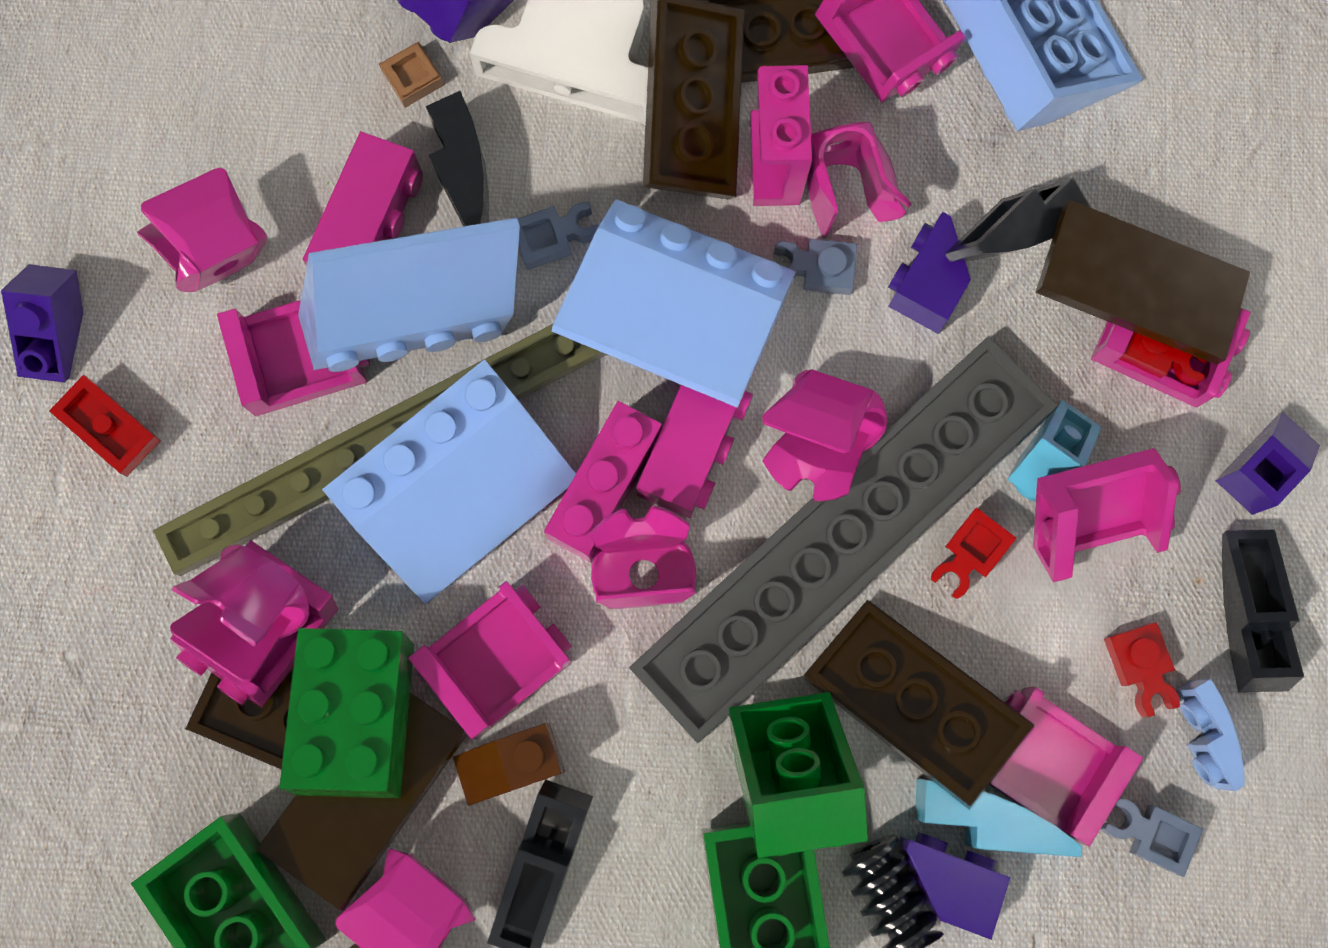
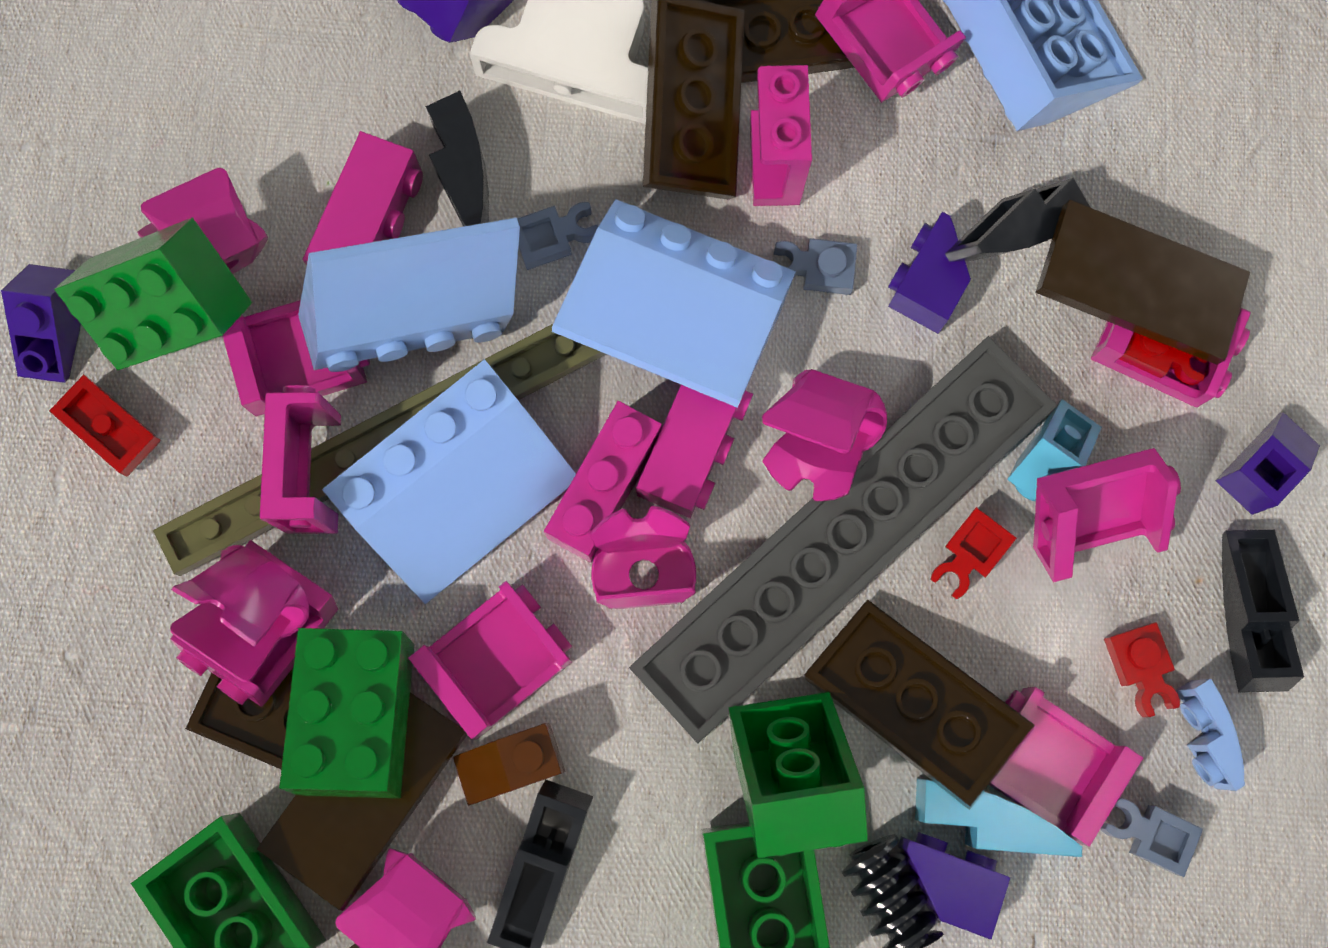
(154, 295): none -> green brick
(288, 461): none -> dark pink panel
(411, 74): medium nougat tile -> none
(868, 155): dark pink piece -> none

